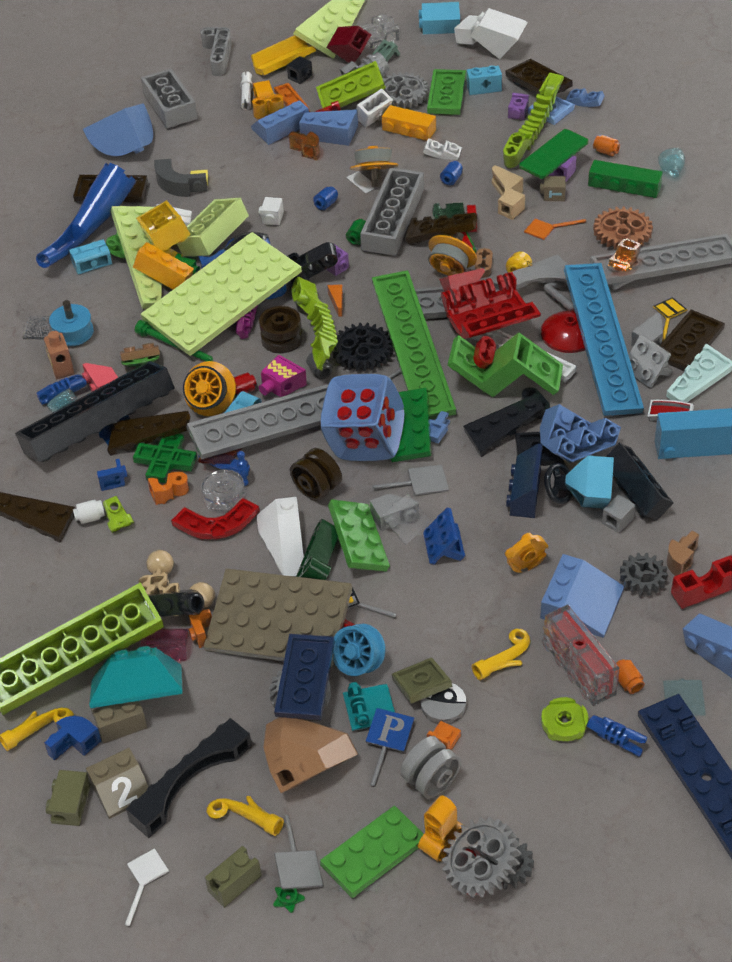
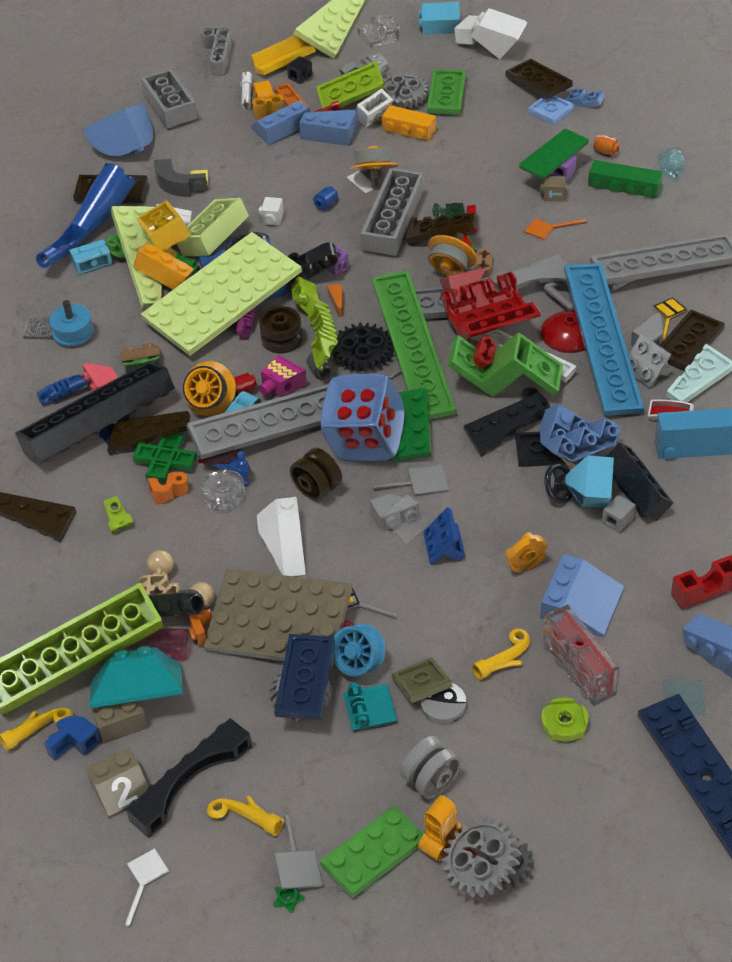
(55, 346): nougat torso -> none
(61, 400): clear light blue helmet -> none
(68, 797): olive brick -> none
(89, 511): white brick -> none
(112, 477): blue bracket -> none
(144, 329): green piece -> none
(218, 527): red plate -> none
(233, 876): olive brick -> none
(302, 750): medium nougat brick -> none
(307, 144): clear orange brick -> none
(319, 550): dark green beam -> none
(349, 42): dark red slope -> none
(353, 234): green brick -> none
(358, 535): bright green plate -> none
(387, 49): sand green bracket -> none
(388, 731): blue piece -> none
(439, 427): medium blue plate -> none
(446, 734): orange bracket -> none
(448, 151): white slope -> none
(451, 173): blue brick -> none
(484, 80): medium azure brick -> none
(510, 188): tan arch -> none
(518, 106): medium lavender brick -> none
(518, 261): yellow head -> none
(525, 137): lime piece -> none
(525, 483): dark blue slope -> none
(617, 734): blue hinge -> none
(620, 224): nougat gear -> none
(625, 255): clear orange brick -> none
(629, 676): orange brick -> none
(643, 573): dark grey gear -> none
(681, 553): medium nougat brick -> none

